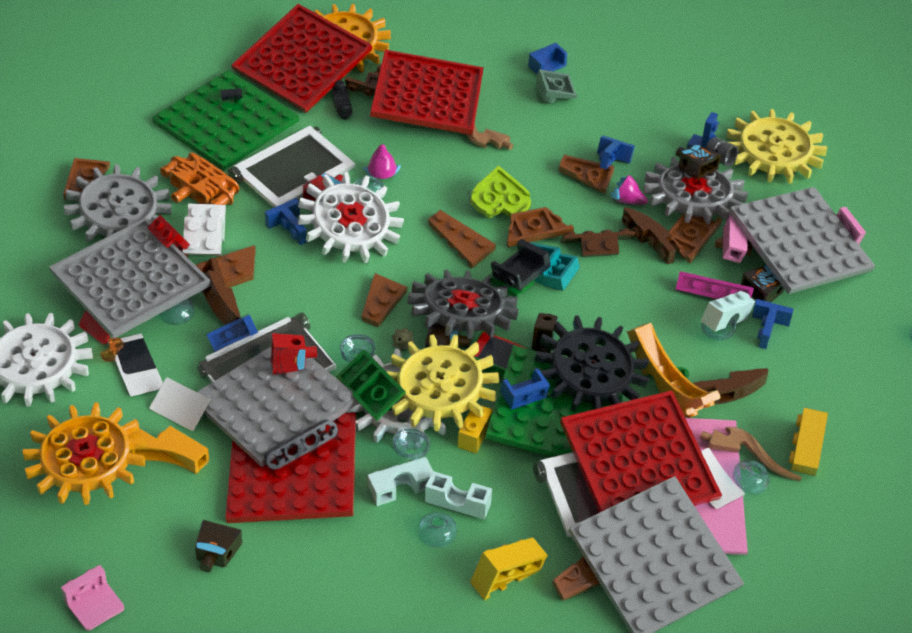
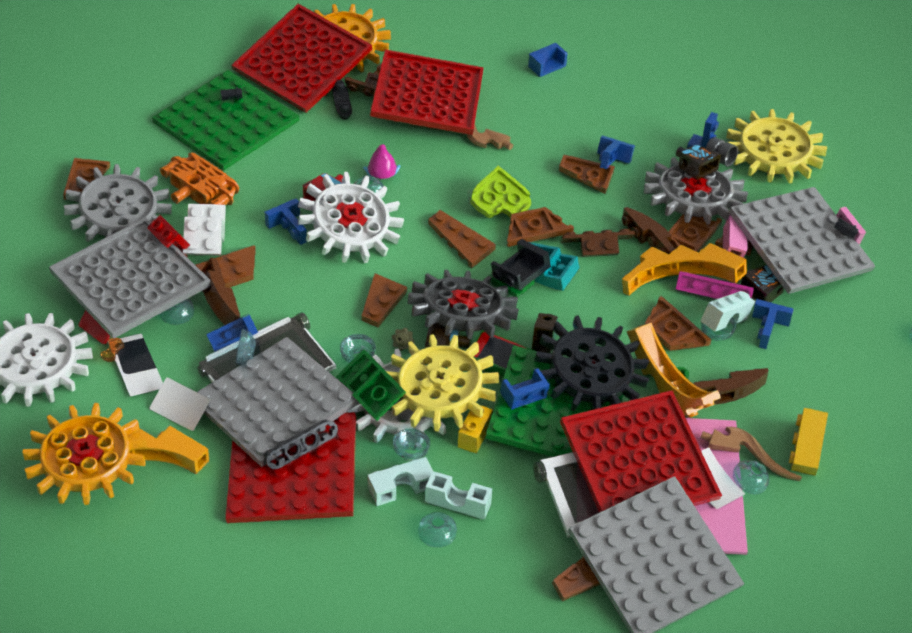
(91, 598): bright pink bracket -> none
(216, 545): dark brown torso -> none
(245, 348): none -> clear light blue piece
(289, 164): door -> none
(289, 353): red torso -> none
(506, 564): yellow wedge -> none
(554, 85): sand green slope -> none
(628, 192): dark pink hat -> none
(674, 328): none -> dark orange wing
(709, 261): none -> light orange arch
(846, 228): none -> black pin

